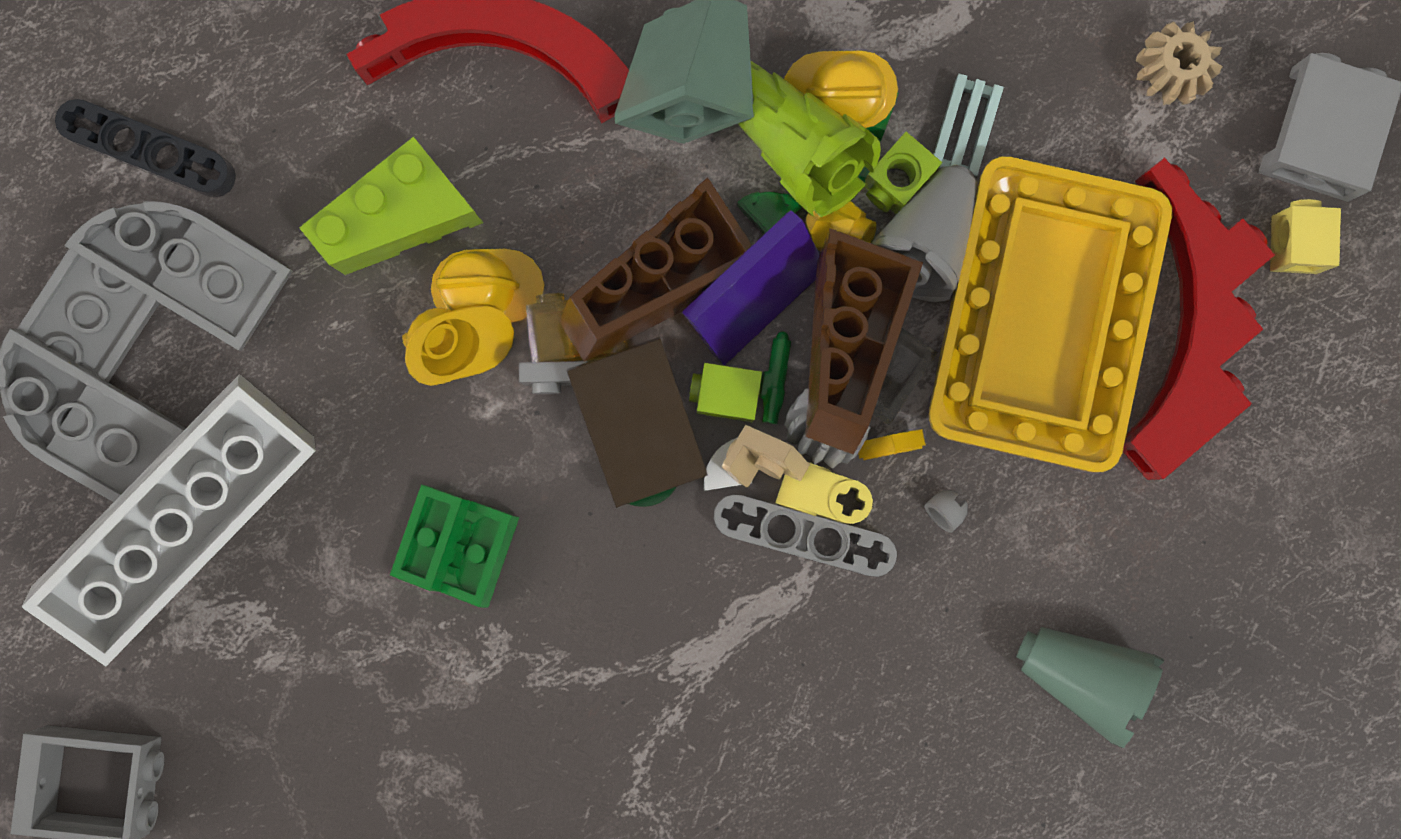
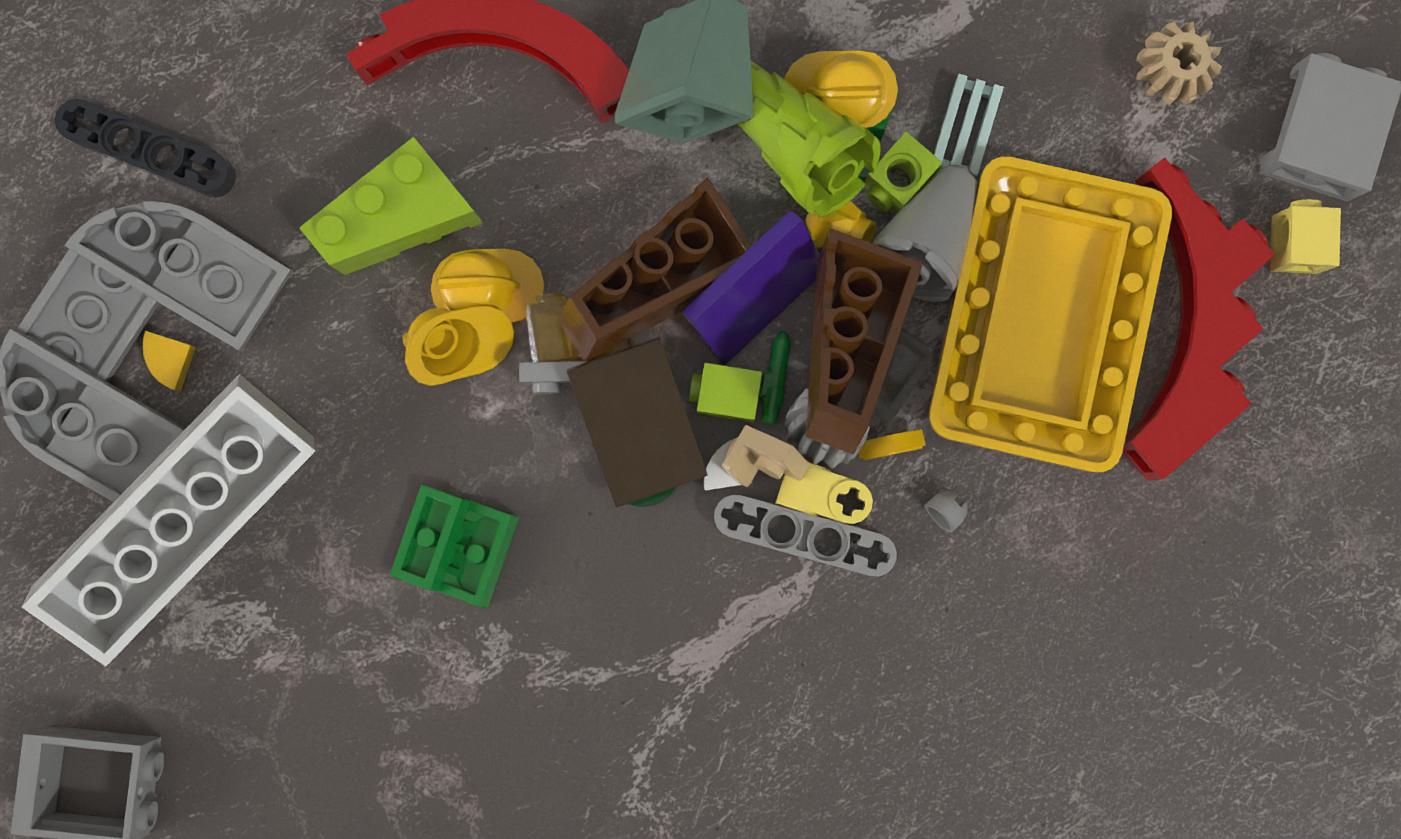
(167, 359): none -> yellow tile
(767, 208): green tile -> none
(1093, 679): sand green cone -> none

